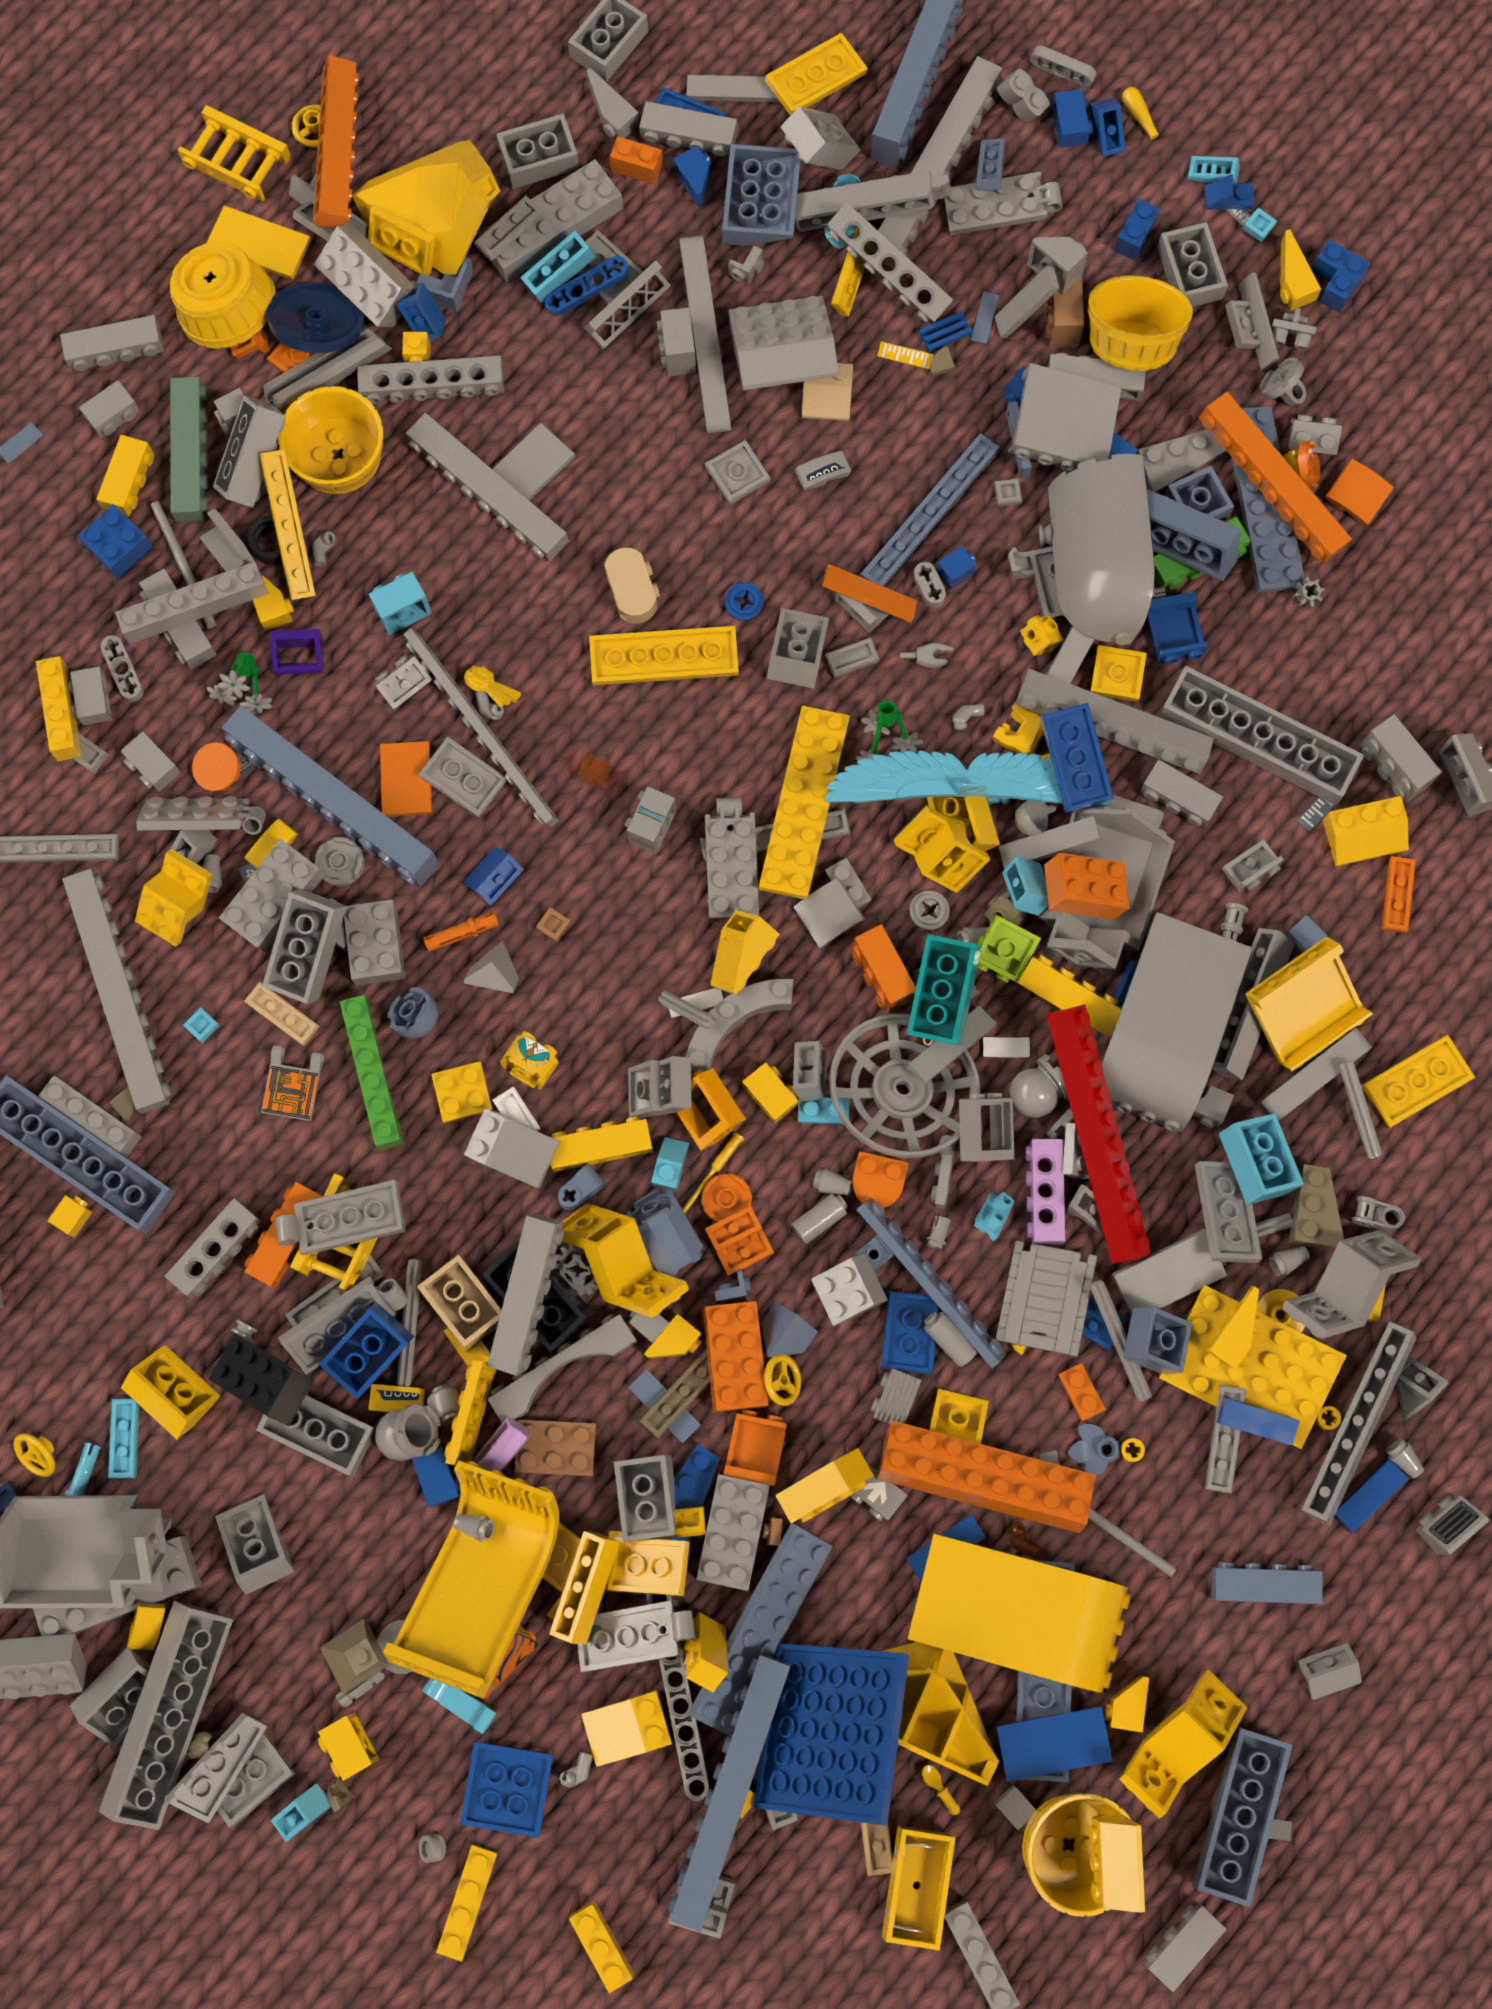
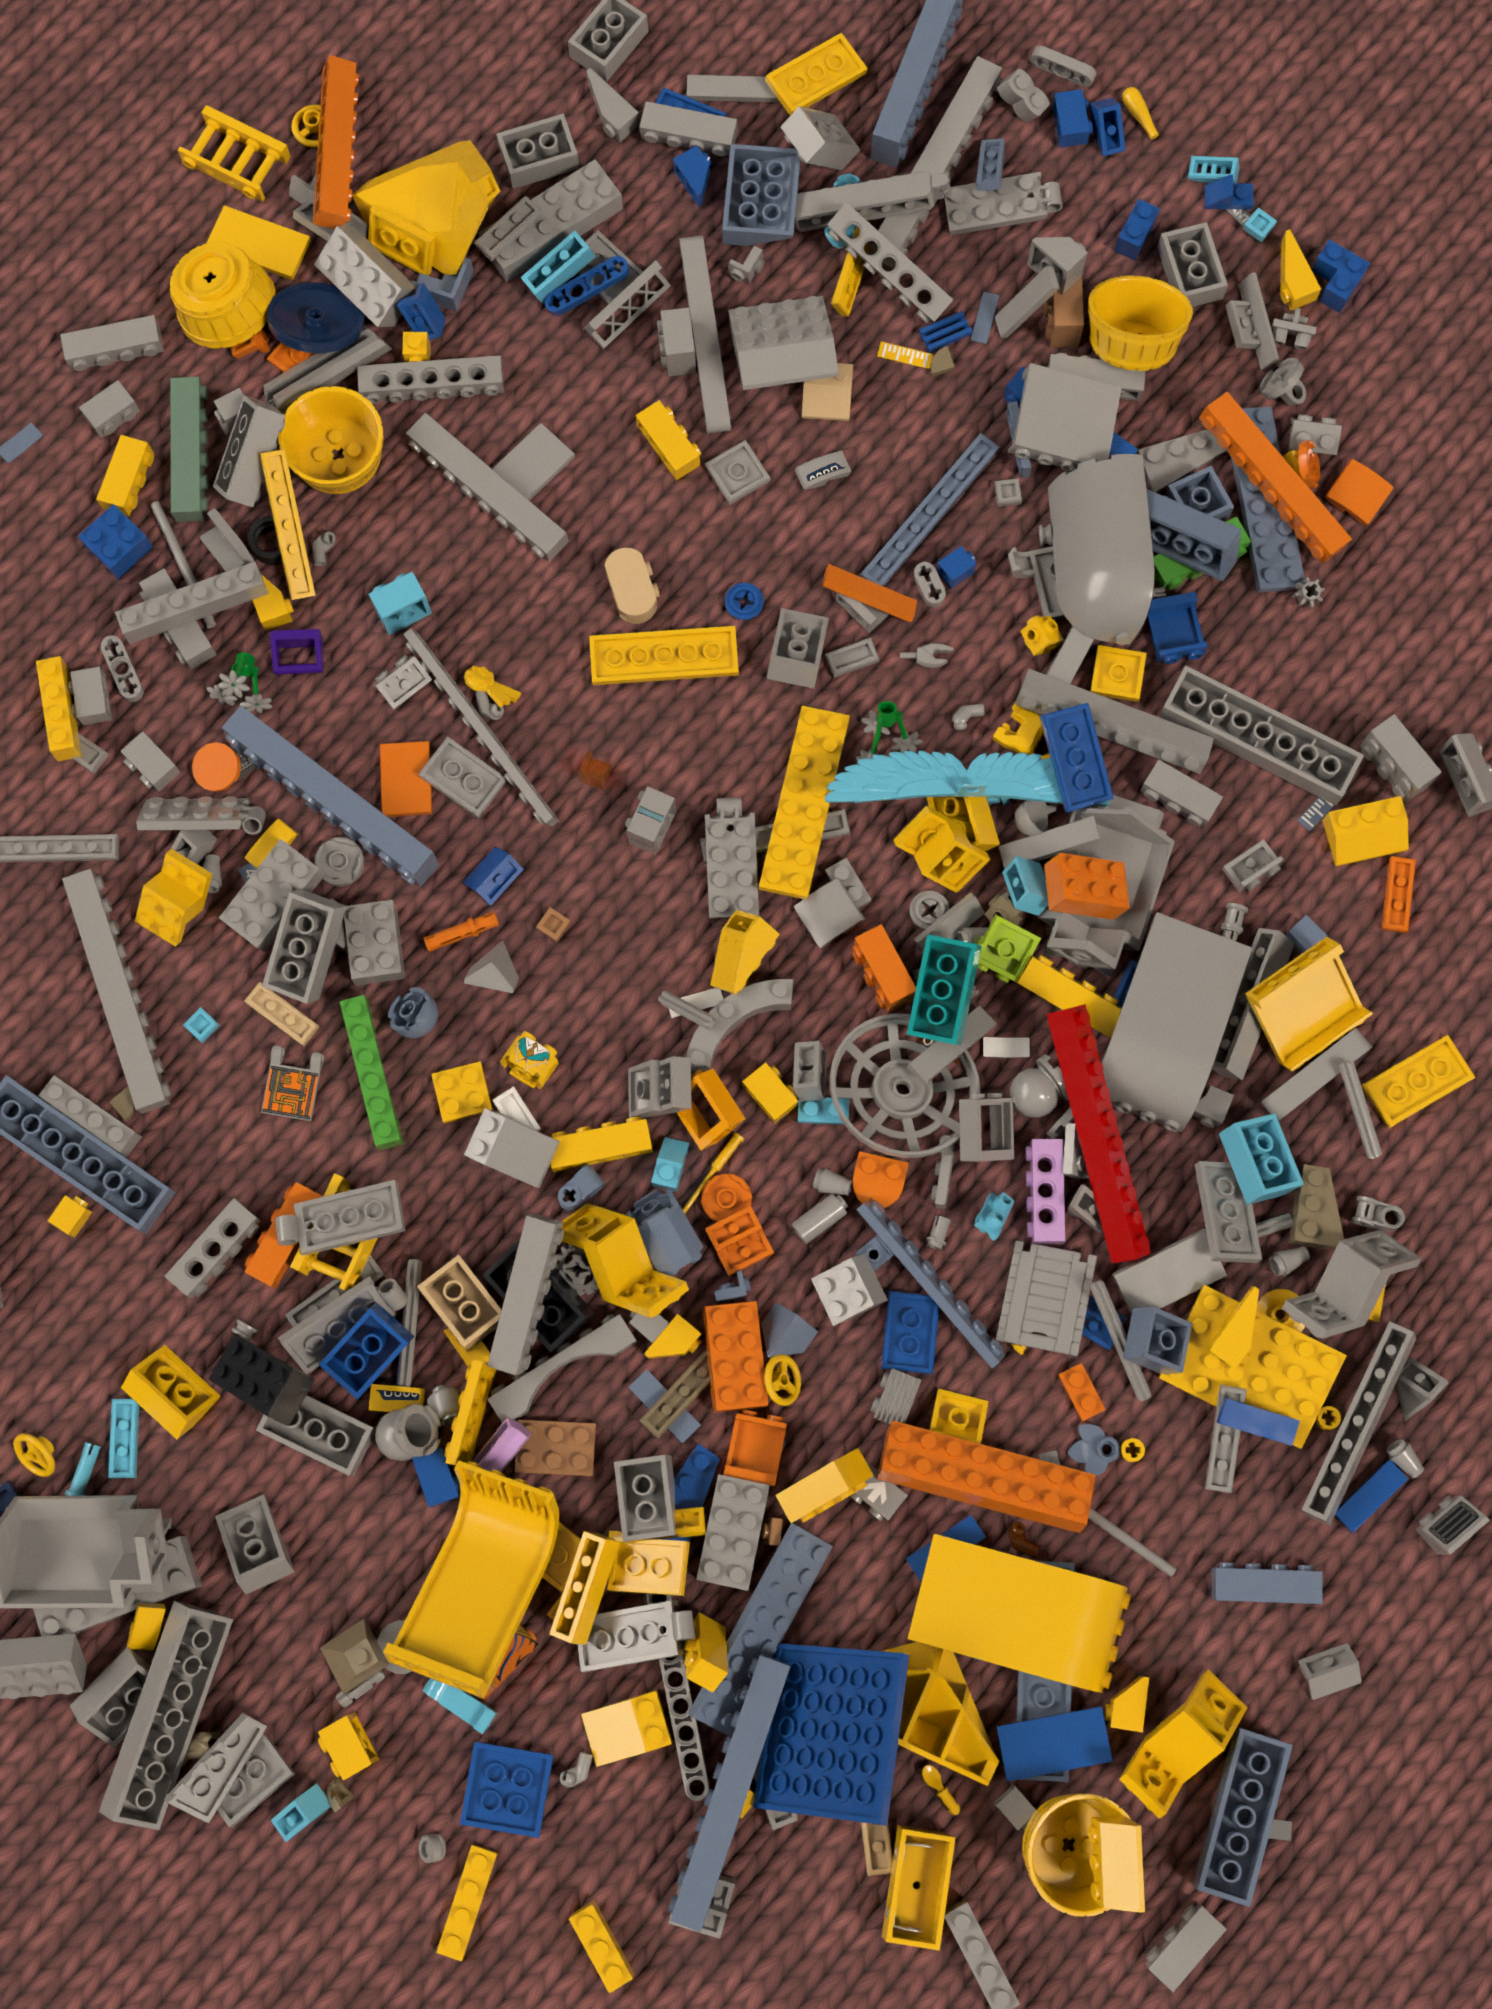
(475, 1526): light grey cone -> none
(636, 160): orange brick -> none
(668, 439): none -> yellow brick
(949, 1338): light grey brick -> none
(954, 920): none -> light grey tile

